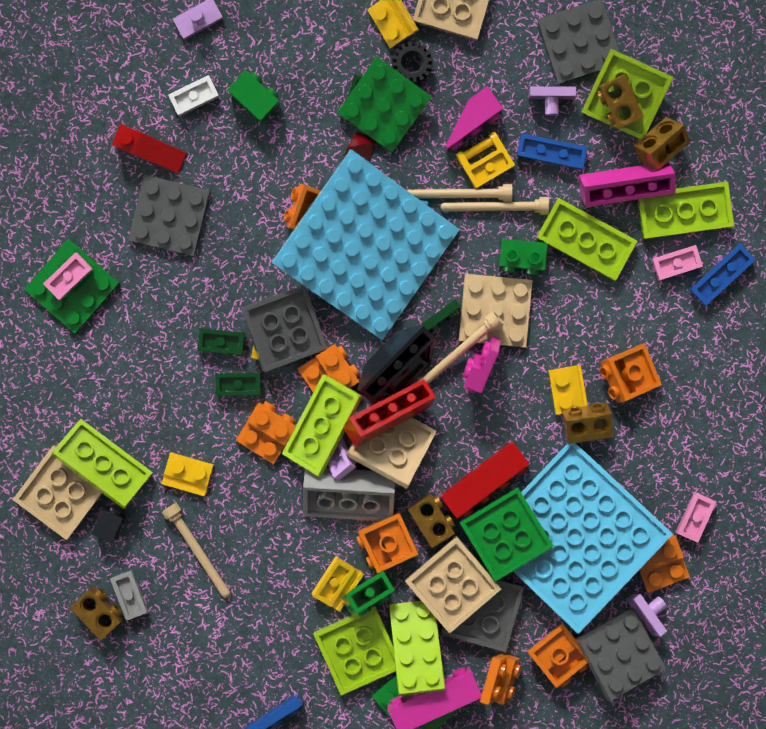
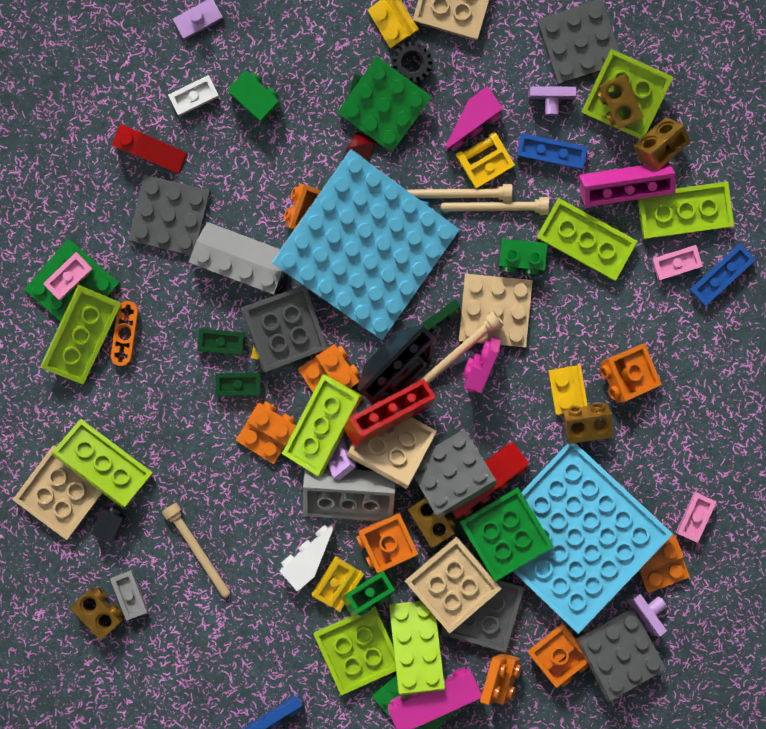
(80, 334): none -> lime plate
(116, 338): none -> orange beam
(187, 474): yellow plate -> none
(237, 258): none -> light grey slope
(304, 565): none -> white slope
(453, 474): none -> dark grey plate

